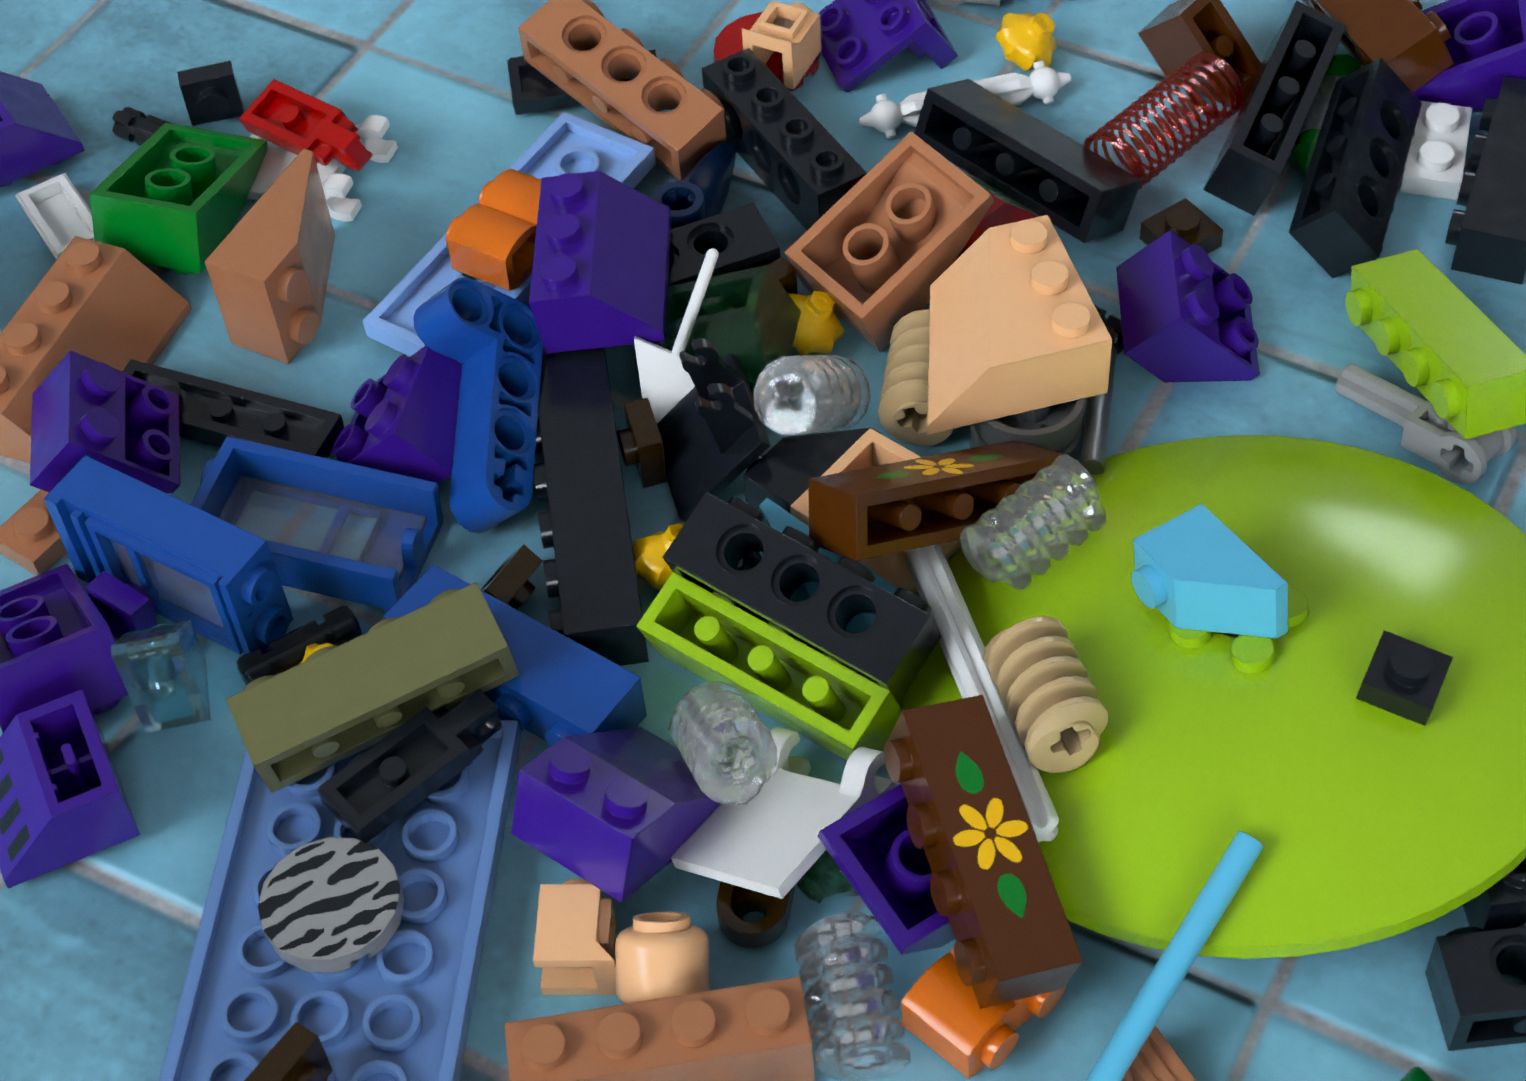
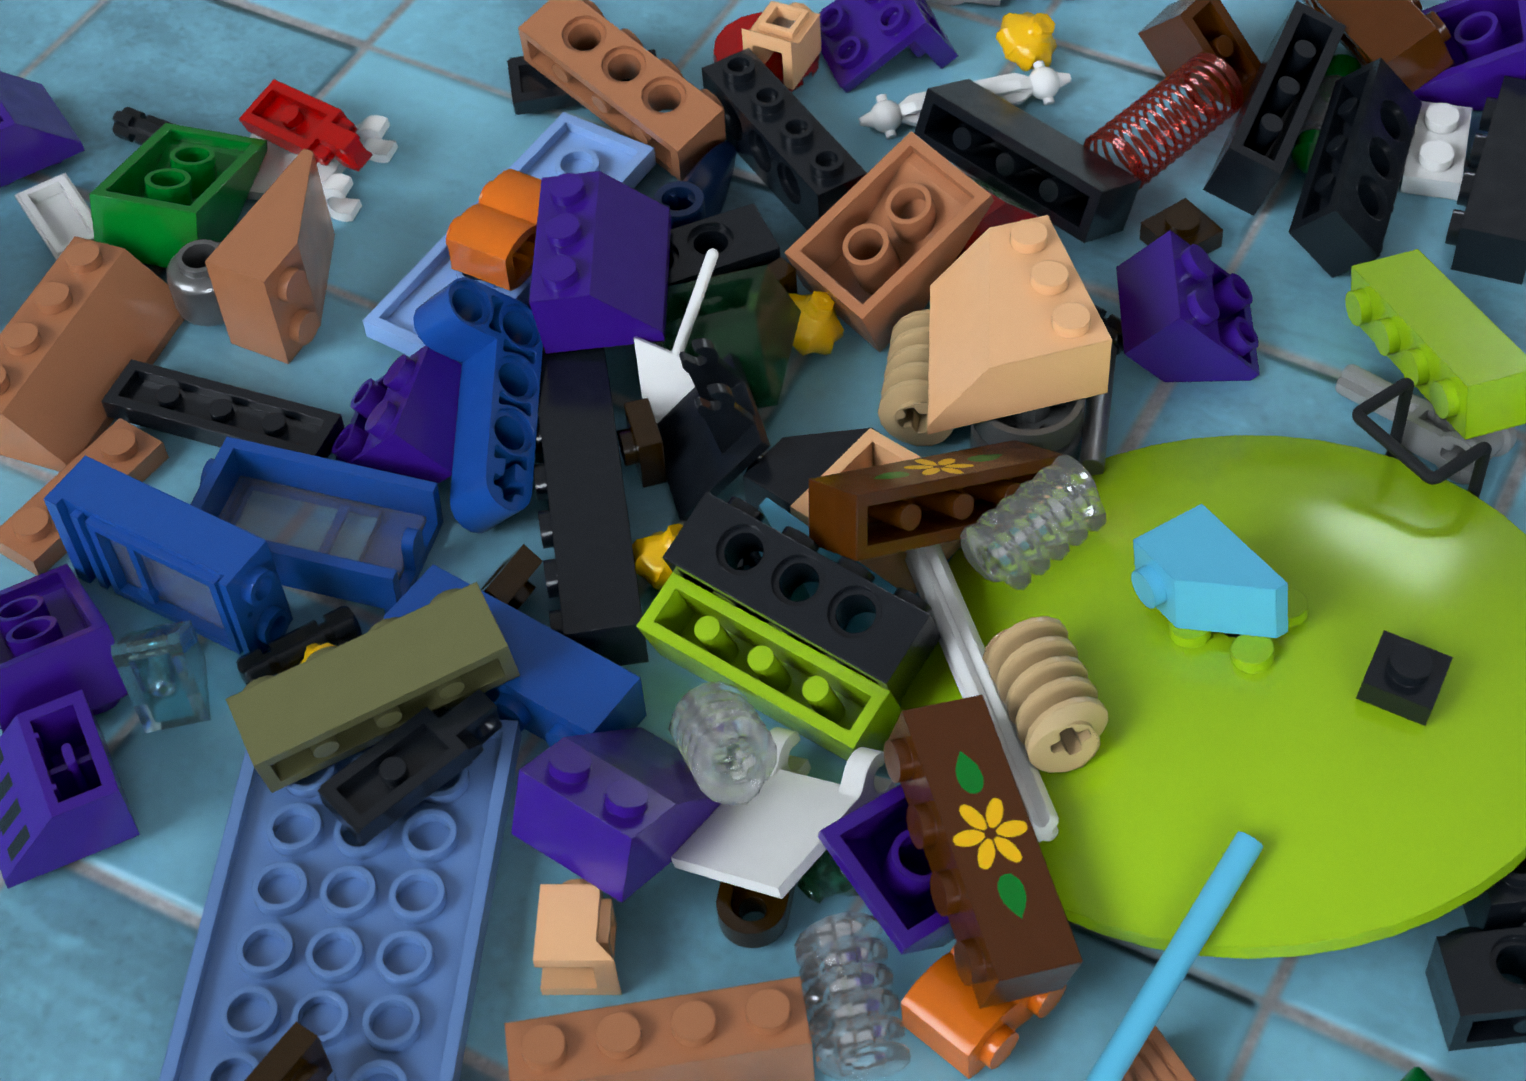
(108, 417): dark purple slope -> none
(122, 605): dark purple plate -> none
(192, 285): none -> flat silver head
(211, 93): black plate -> none
(331, 904): light grey tile -> none
(661, 958): light nougat head -> none
(811, 394): clear piece -> none
(1404, 389): none -> black piece

